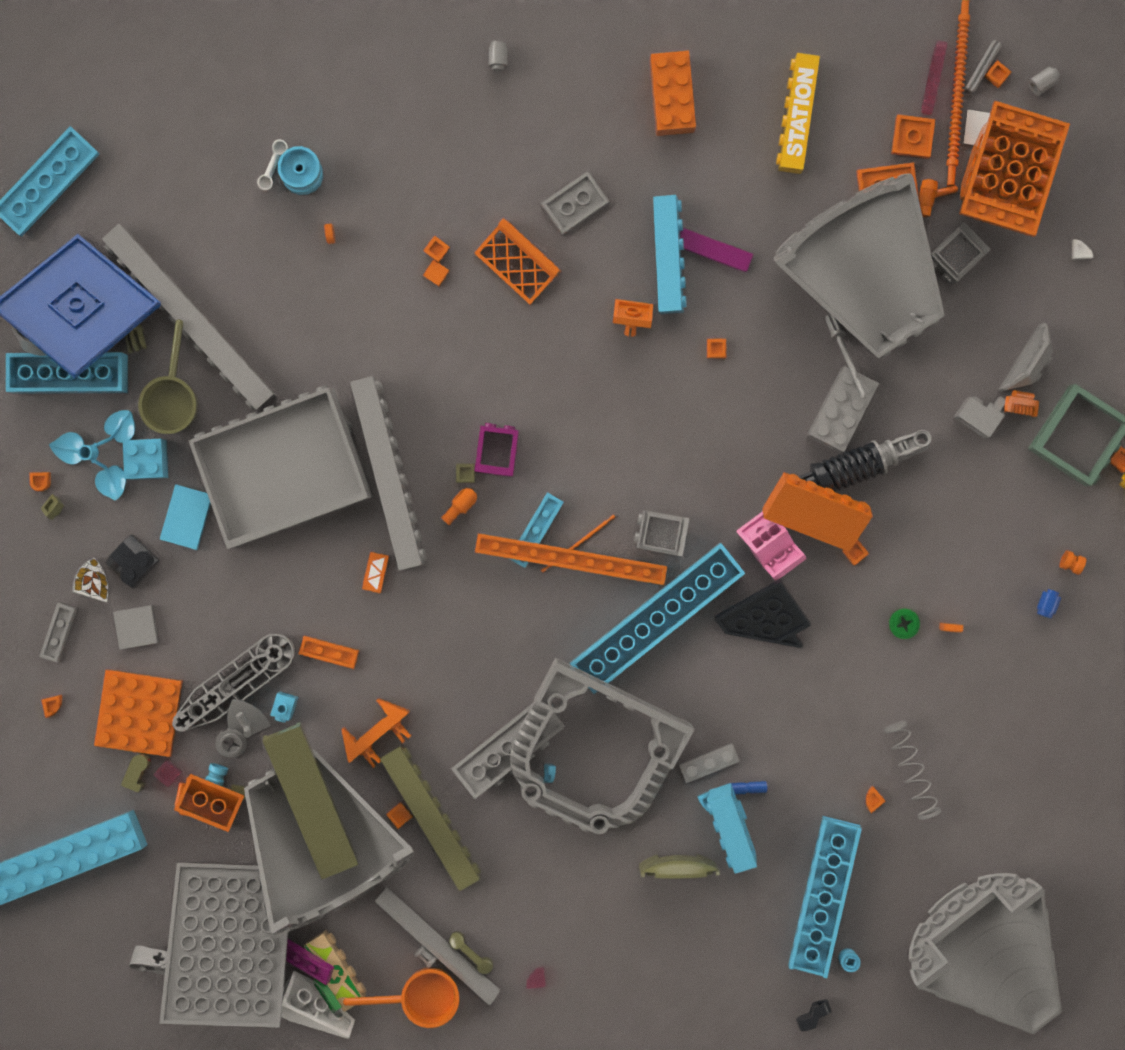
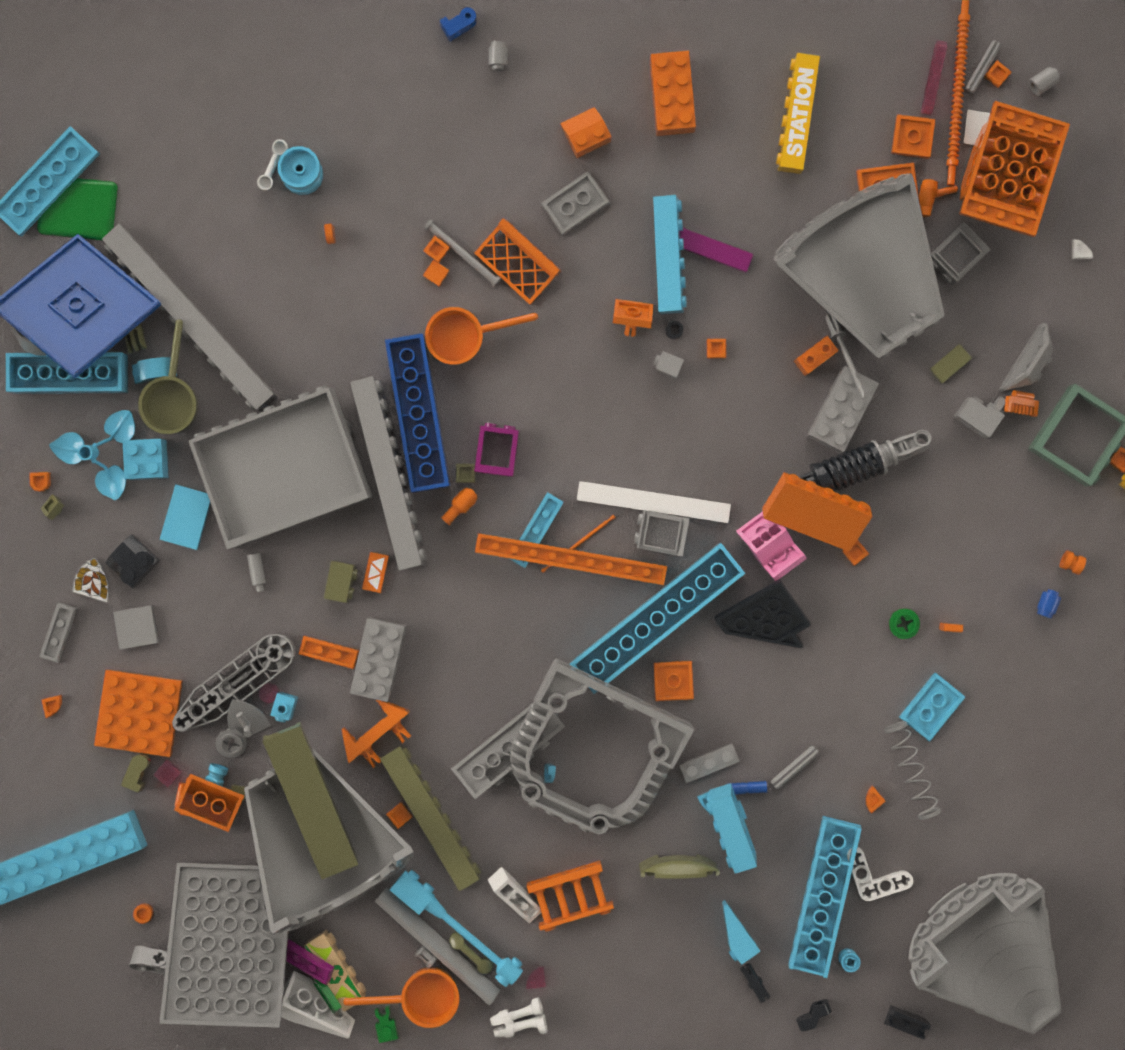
(82, 209): none -> green piece
(143, 913): none -> orange tile
(150, 369): none -> medium azure brick
(256, 571): none -> light grey cylinder
(268, 693): none -> clear pink tile
(340, 581): none -> olive brick
(378, 659): none -> light grey brick
(386, 1027): none -> green plate
(417, 413): none -> blue brick
(421, 897): none -> medium azure bar
(456, 334): none -> orange piece
(459, 24): none -> blue leg
(461, 252): none -> light grey bar
(510, 1027): none -> white piece
(514, 895): none -> white slope
(556, 882): none -> orange fence
(586, 132): none -> orange slope
(653, 502): none -> white tile
(668, 364): none -> light grey brick
(673, 680): none -> orange tile
(680, 330): none -> black bush
(739, 940): none -> medium azure slope
(755, 982): none -> black pin
(794, 767): none -> light grey axle
(816, 355): none -> orange brick
(868, 882): none -> white beam
(907, 1022): none -> black hinge
(932, 706): none -> medium azure tile
(950, 363): none -> olive tile

